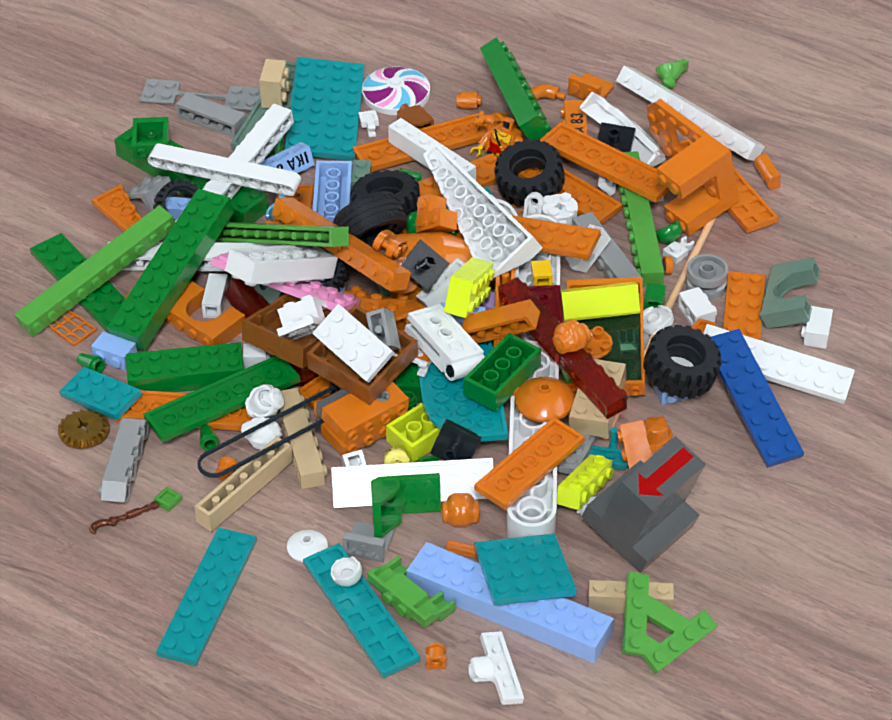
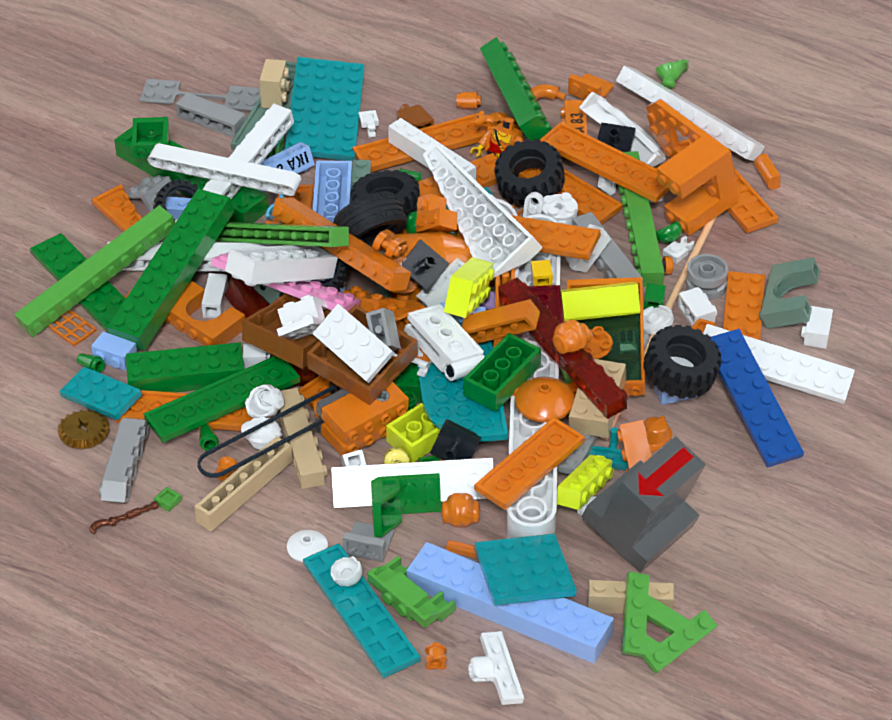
(206, 596): teal plate -> none
(394, 86): dish -> none

